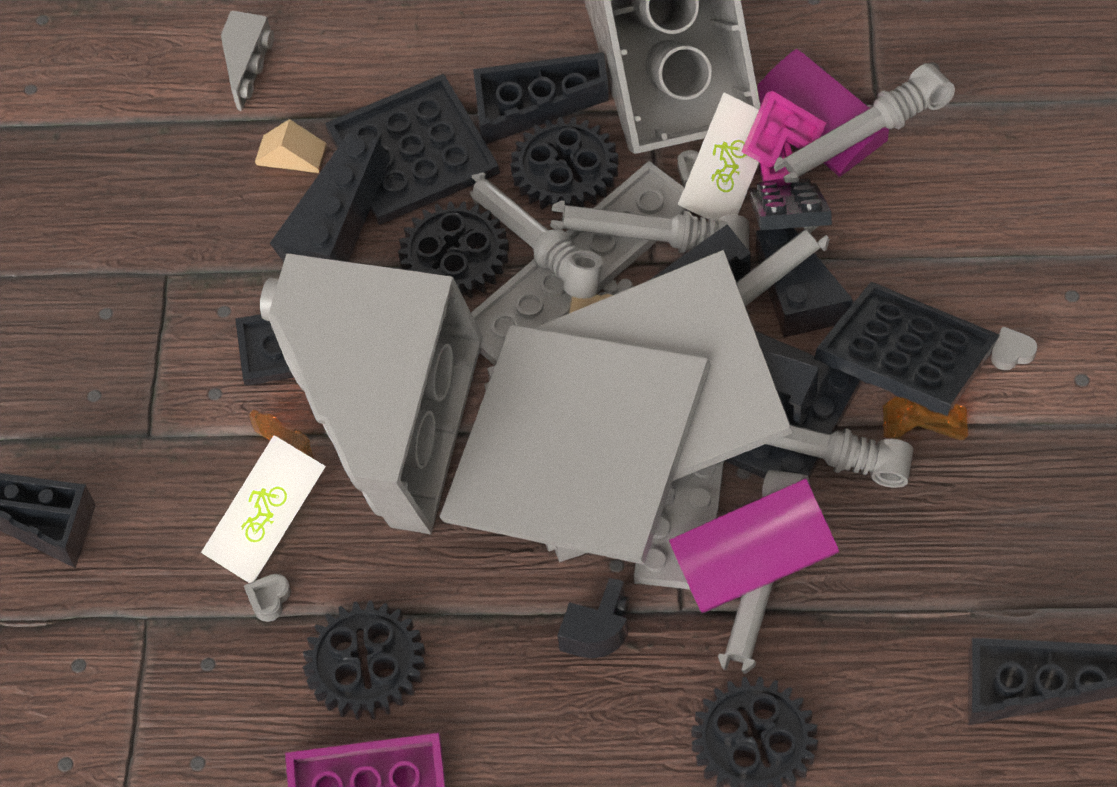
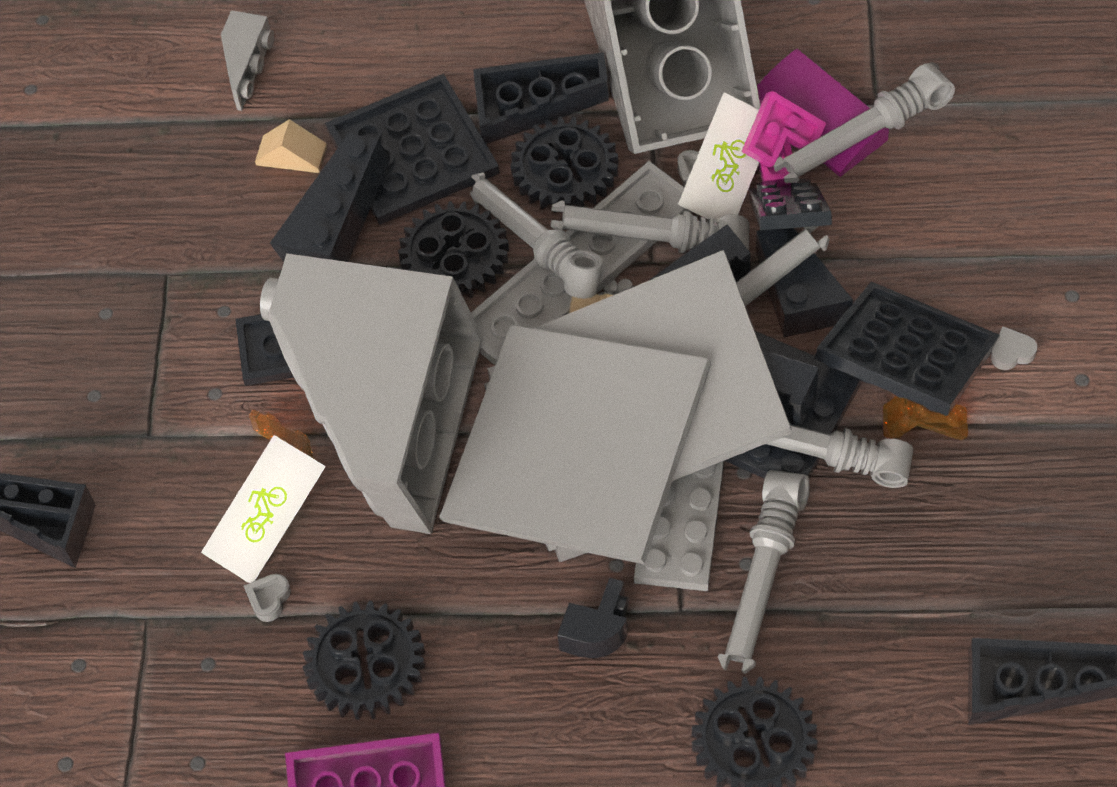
(754, 546): magenta slope -> none

